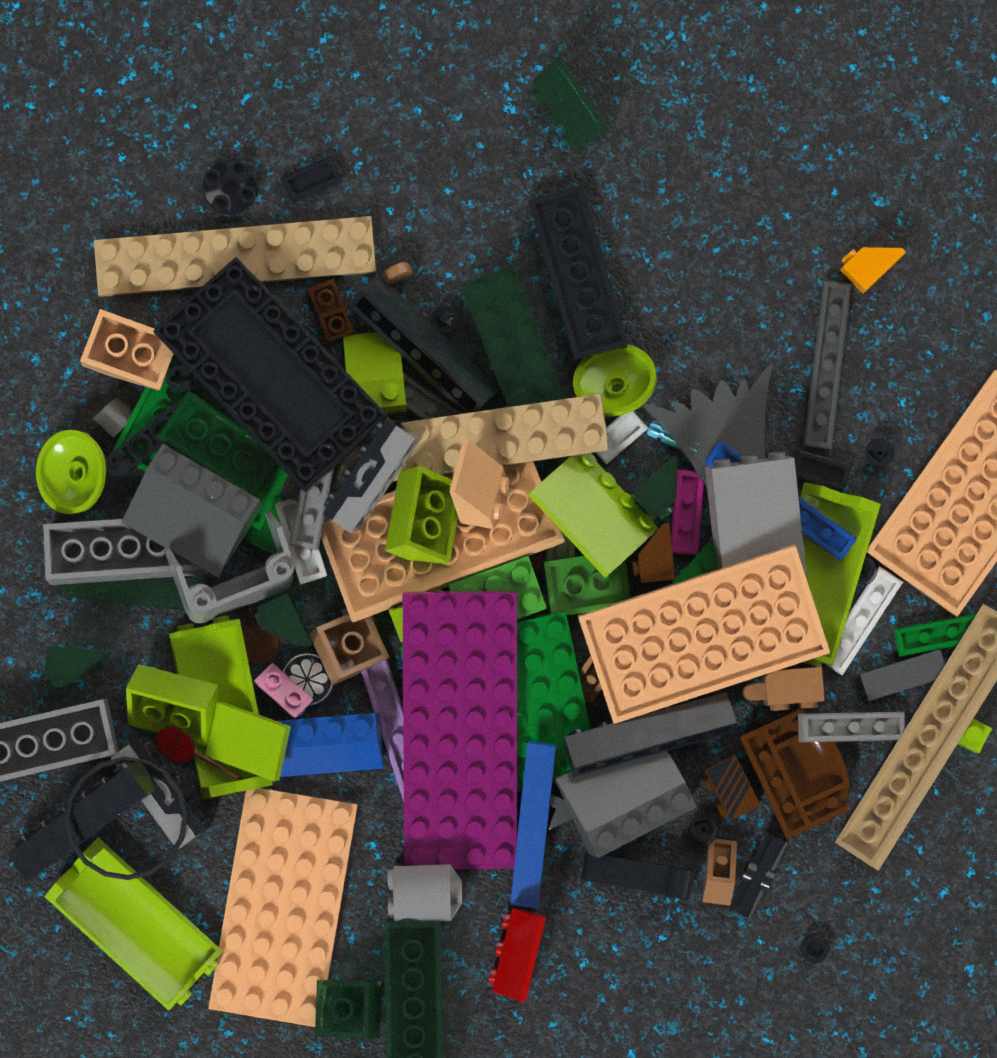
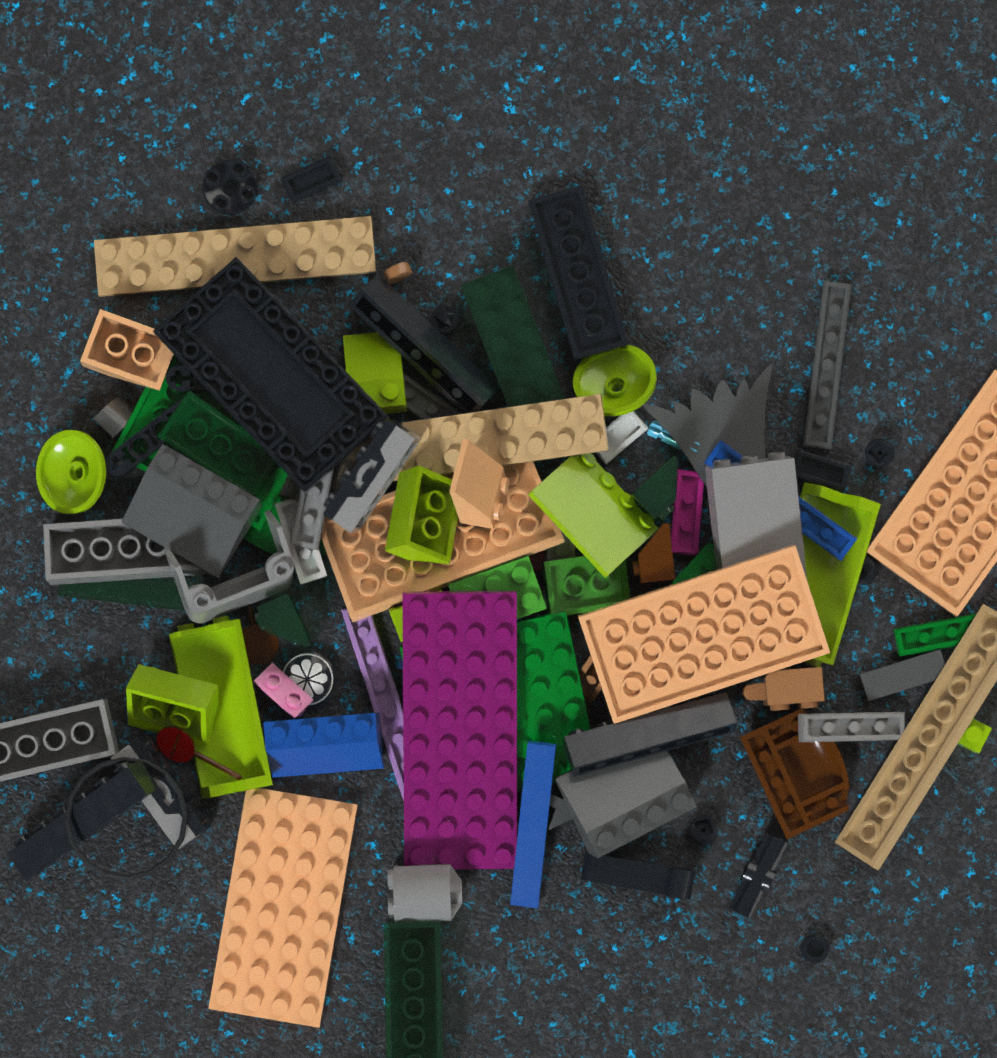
(71, 665): clear green slope -> none
(135, 926): lime cylinder -> none
(247, 741): lime tile -> none
(330, 309): reddish brown slope -> none
(348, 647): medium nougat slope -> none
(348, 1009): clear green slope -> none
(517, 953): red slope -> none
(568, 107): clear green slope -> none
(720, 872): medium nougat slope -> none
(731, 788): brick -> none
(864, 617): white tile -> none
(869, 264): light orange slope -> none

